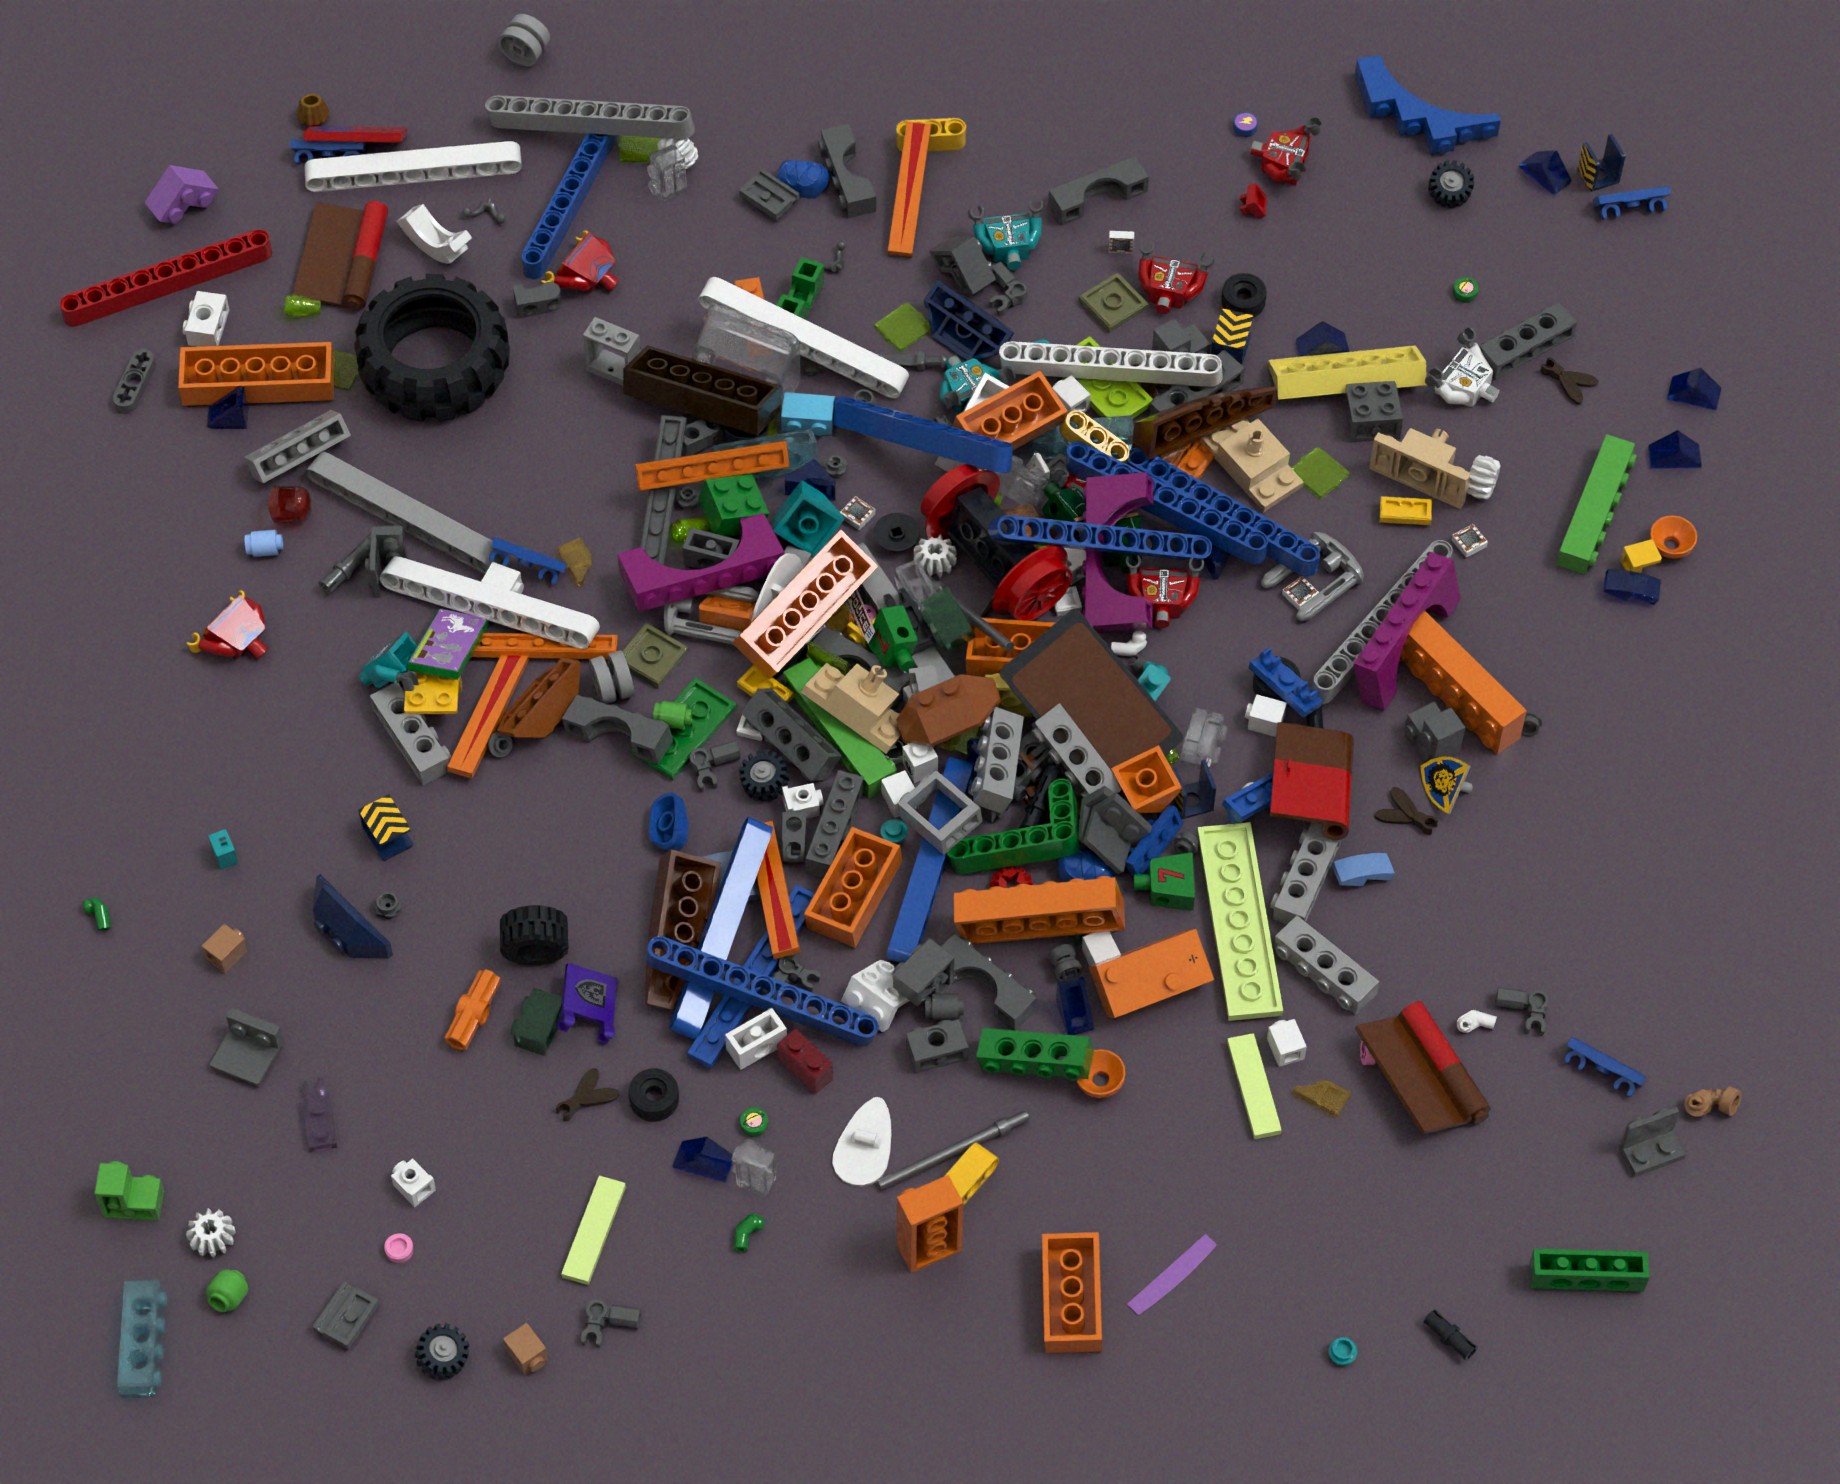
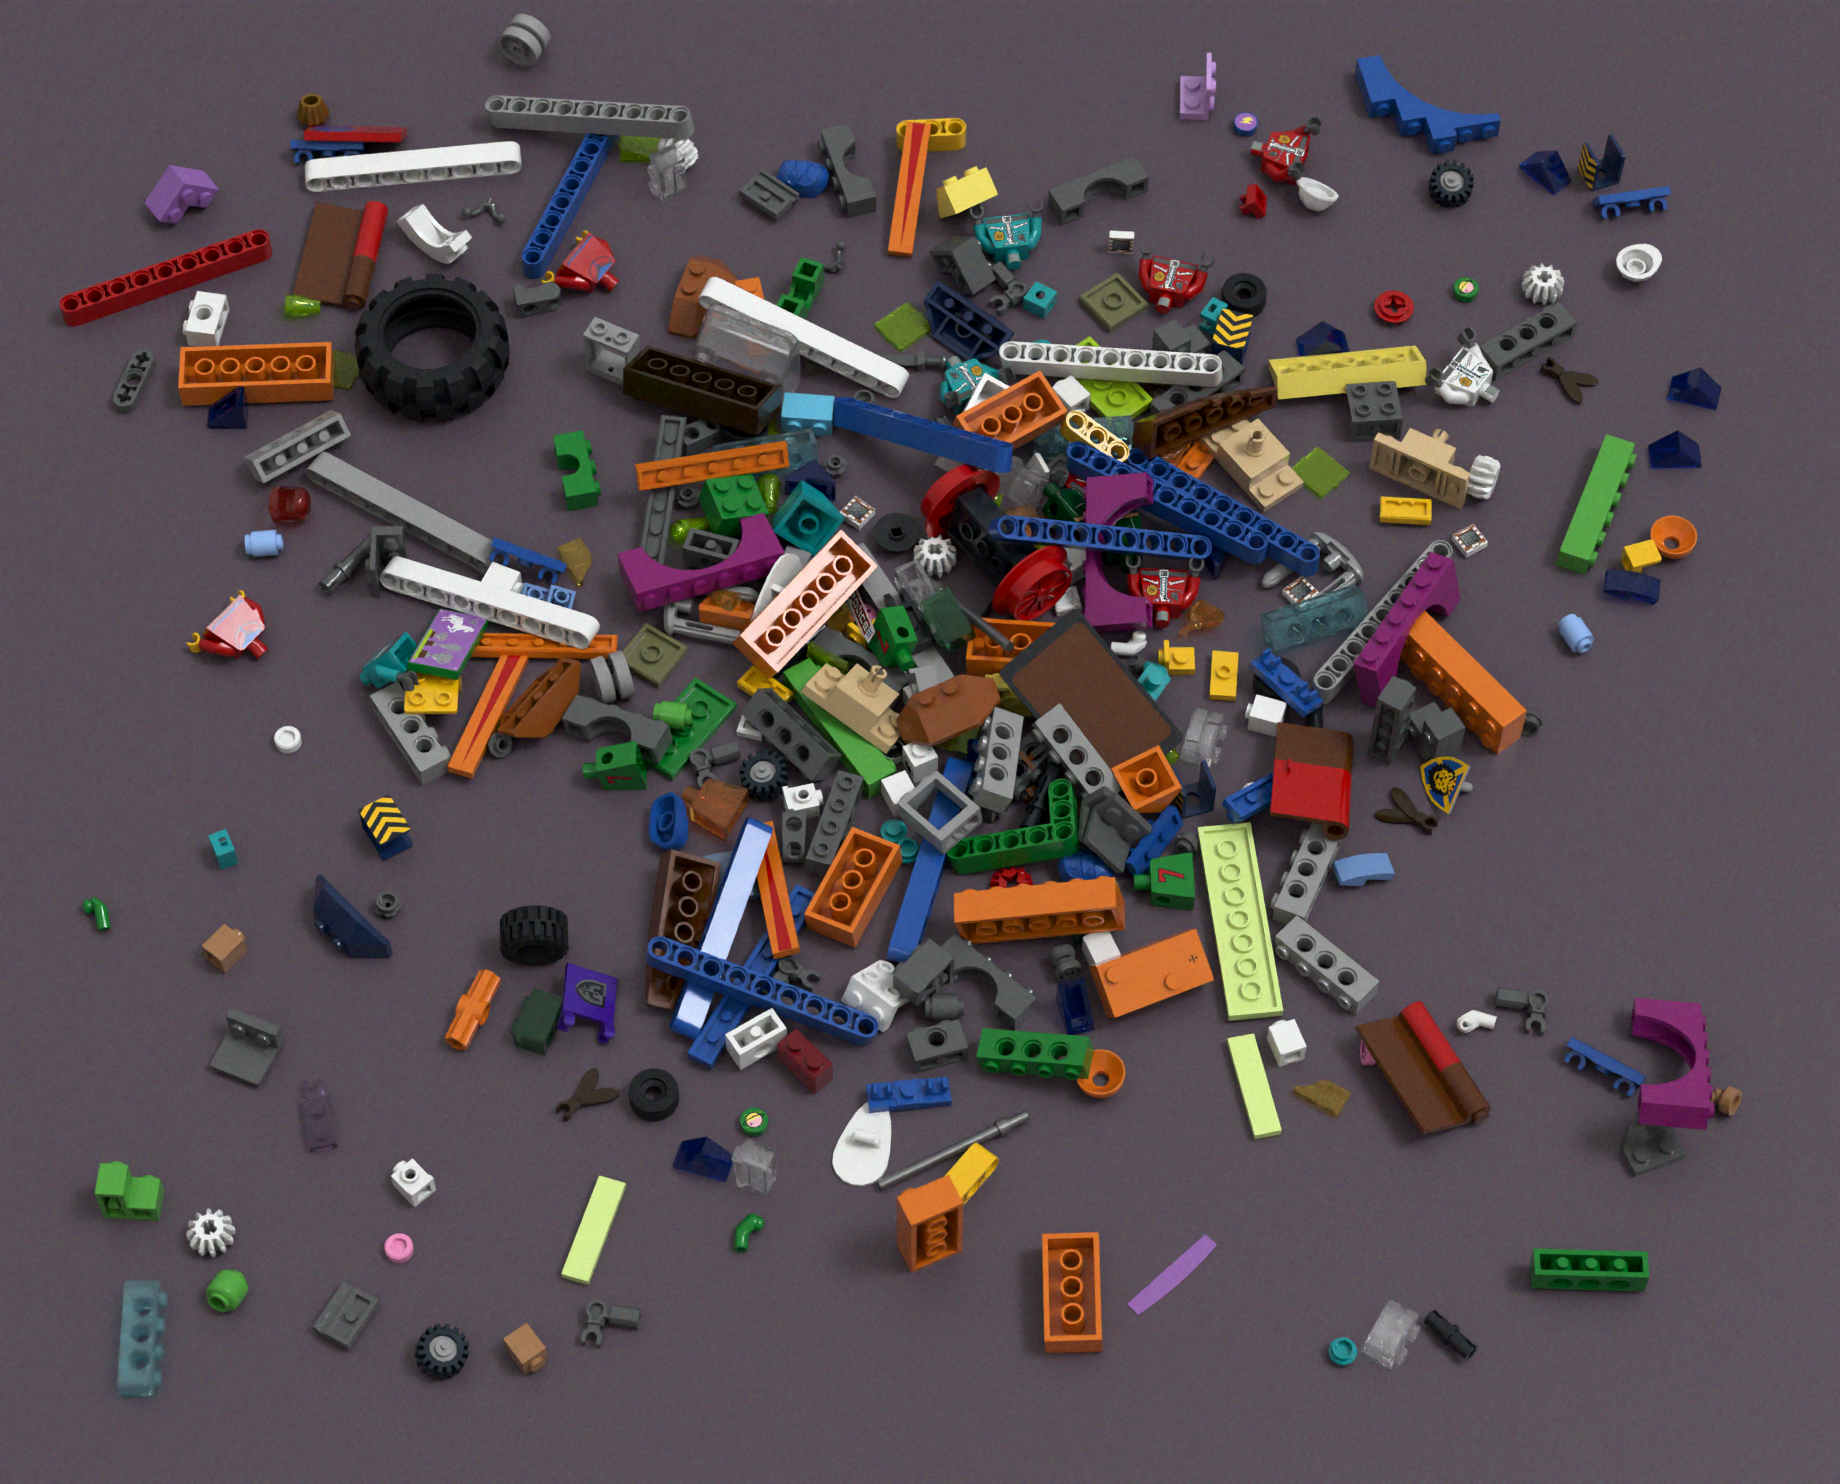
(287, 739): none -> white tile
(554, 595): none -> medium blue slope
(572, 453): none -> green arch
(618, 767): none -> green torso
(686, 309): none -> dark orange wedge
(717, 806): none -> clear orange torso
(725, 599): none -> clear yellow tile
(770, 487): none -> clear neon green cone
(908, 1094): none -> blue plate
(909, 850): none -> teal plate
(965, 192): none -> light yellow slope
(1040, 306): none -> teal piece
(1177, 659): none -> yellow bracket
(1197, 92): none -> lavender bracket
(1202, 617): none -> clear orange piece
(1213, 316): none -> teal piece
(1223, 675): none -> yellow plate
(1277, 622): none -> clear light blue brick
(1315, 194): none -> white piece
(1390, 1335): none -> clear brick
(1391, 720): none -> dark grey brick
(1402, 303): none -> red gear
(1542, 284): none -> white gear
(1576, 633): none -> light blue brick
(1638, 262): none -> white piece
(1681, 1028): none -> magenta arch

